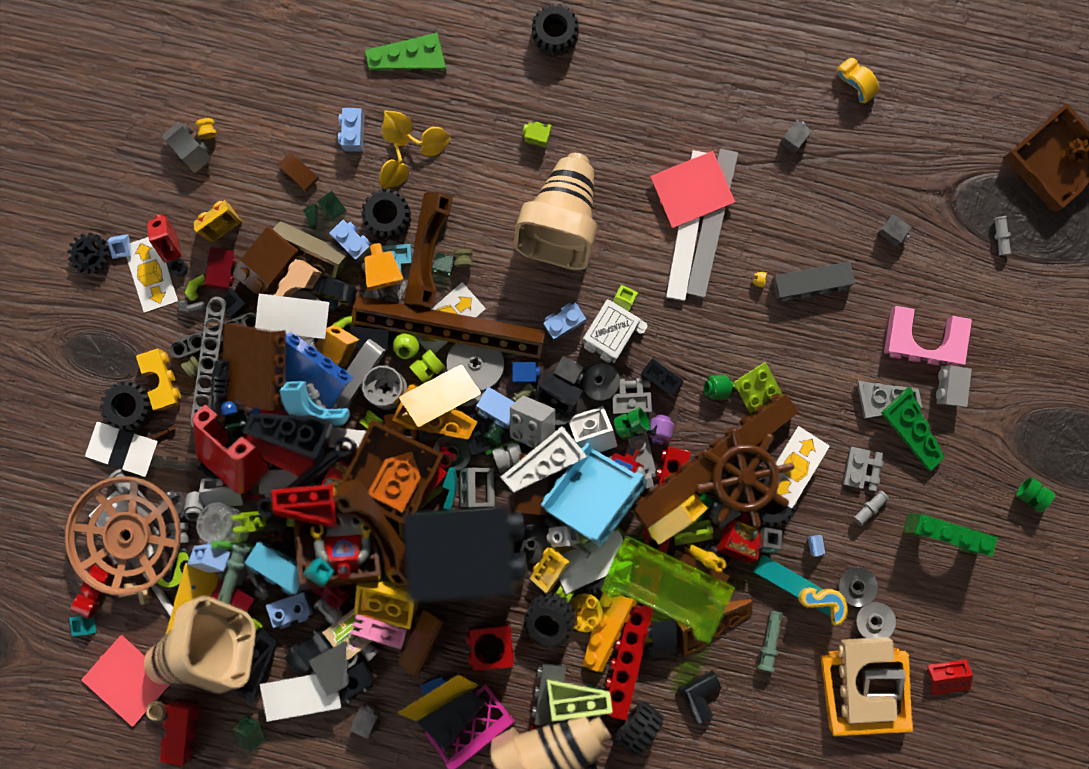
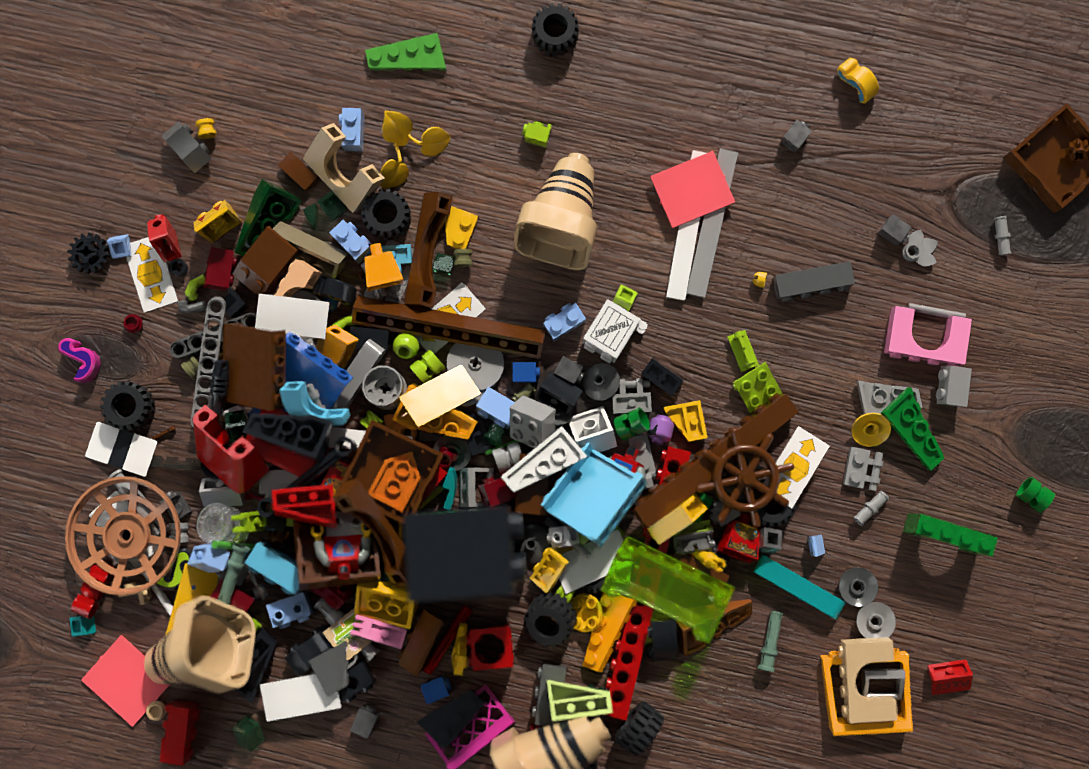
(89, 359): none -> dark pink animal
(133, 323): none -> dark red plate
(165, 394): yellow arch -> none
(193, 506): light grey brick -> none
(228, 408): blue hinge -> none
(267, 208): none -> dark green wedge
(318, 571): teal slope -> none
(322, 159): none -> tan arch
(438, 698): yellow sticker -> none
(446, 640): none -> red axle
(459, 228): none -> yellow wing
(459, 652): none -> yellow wing
(495, 491): none -> dark red brick
(685, 542): none -> dark grey hinge
(688, 419): none -> yellow wing
(695, 692): black brick -> none
(718, 387): green head -> none
(743, 350): none -> lime hinge
(825, 597): yellow animal -> none
(874, 435): none -> yellow dish
(922, 249): none -> light grey plate
(935, 311): none -> light grey bar

